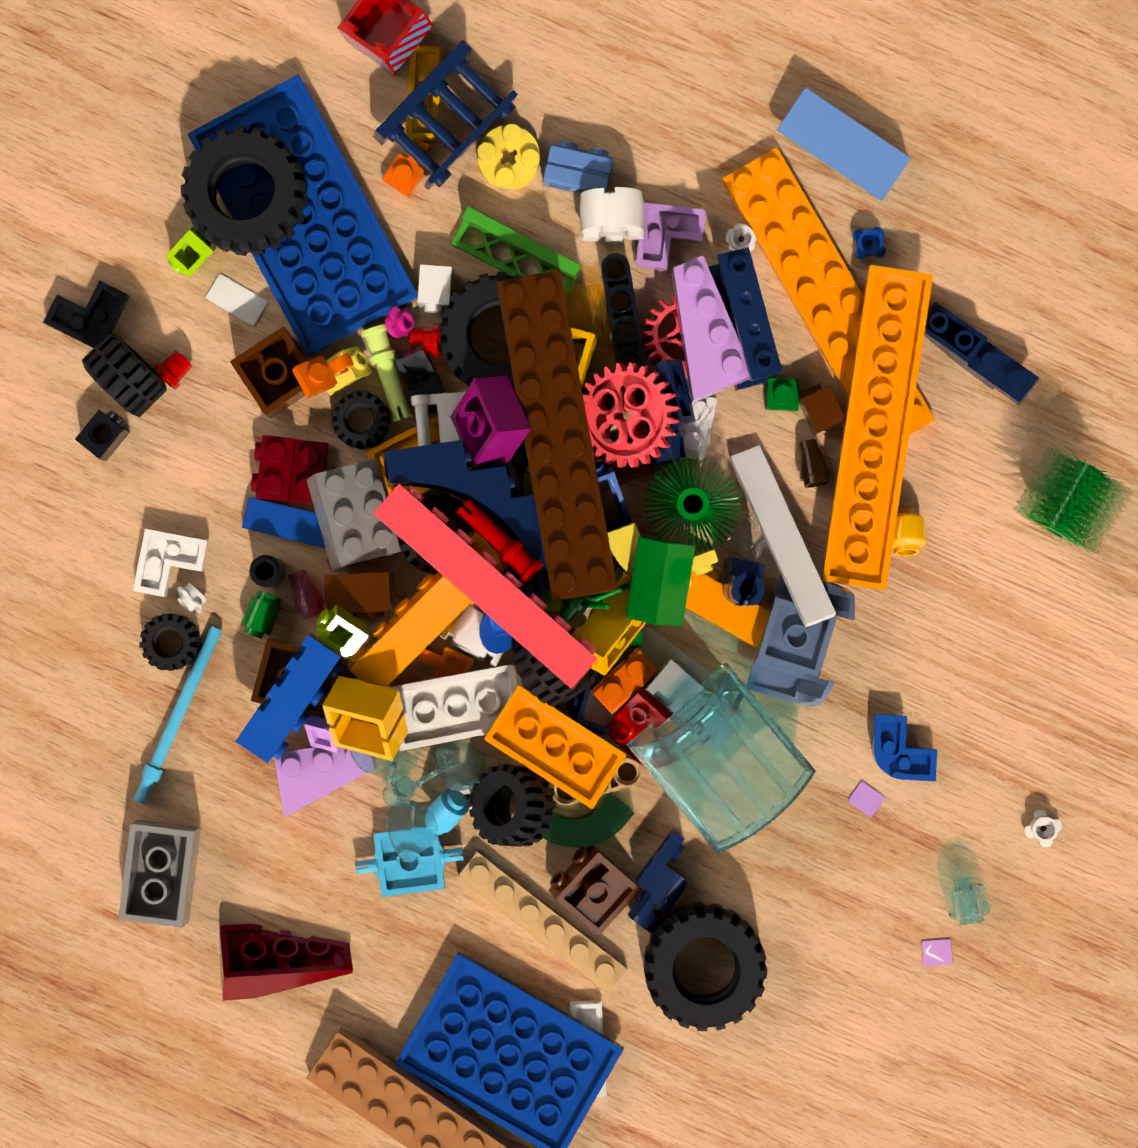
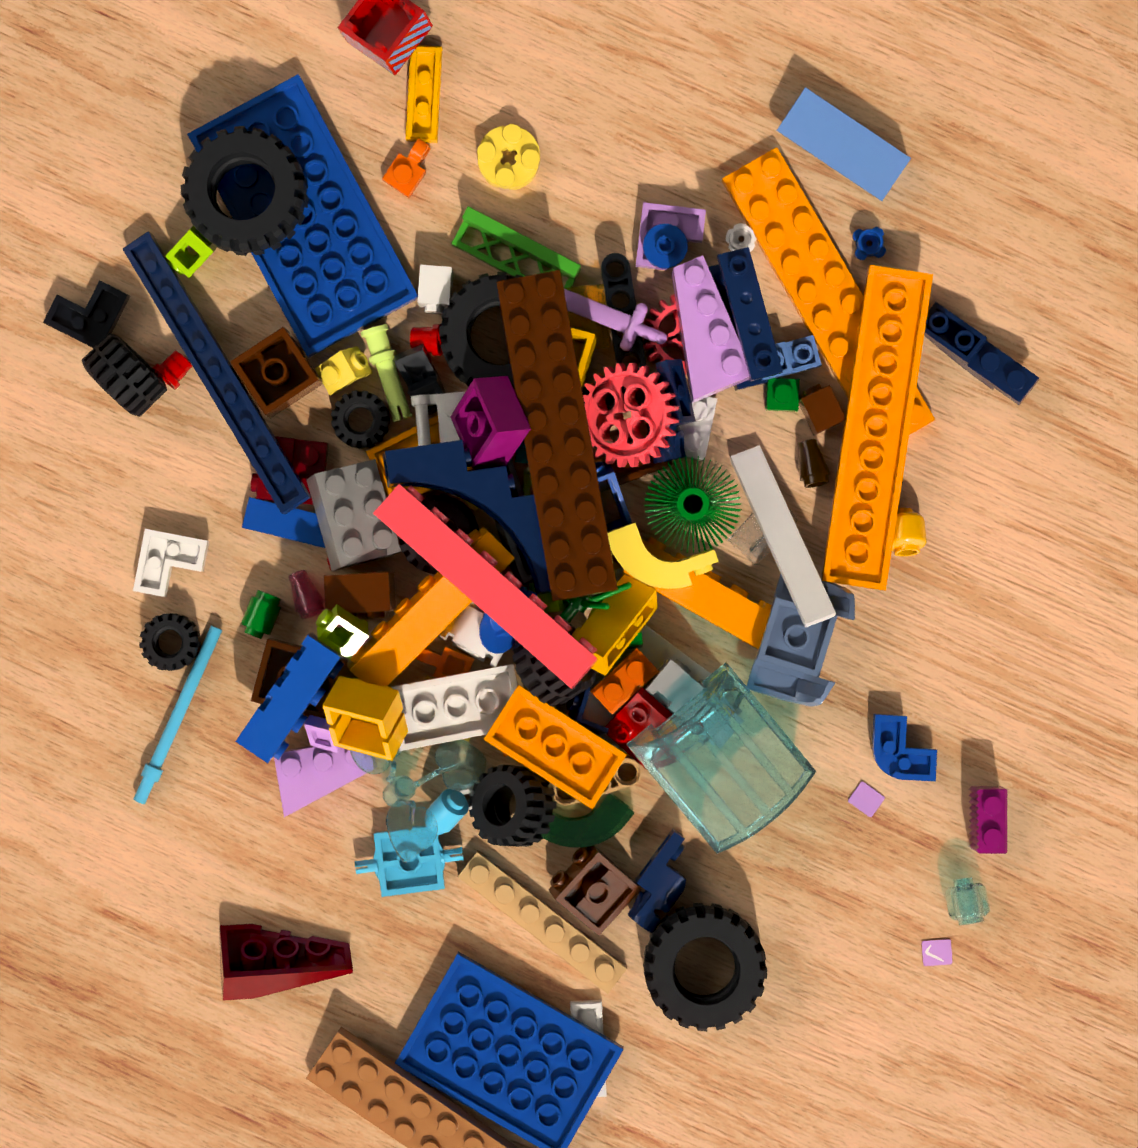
(89, 435): black brick -> none
(159, 873): light grey brick -> none
(191, 598): white plate -> none
(217, 373): none -> dark blue plate
(236, 299): white sticker -> none
(258, 567): black brick -> none
(318, 375): orange plate -> none
(399, 322): dark pink plate -> none
(415, 108): dark blue fence -> none
(510, 551): red pin -> none
(577, 169): medium blue brick -> none
(612, 215): white brick -> none
(615, 319): none -> lavender sword
(660, 581): green piece -> none
(665, 246): none -> blue piece
(743, 581): dark blue plate -> none
(797, 356): none -> medium blue slope
(988, 819): none -> magenta brick
(1045, 837): white plate -> none
(1072, 500): green piece -> none

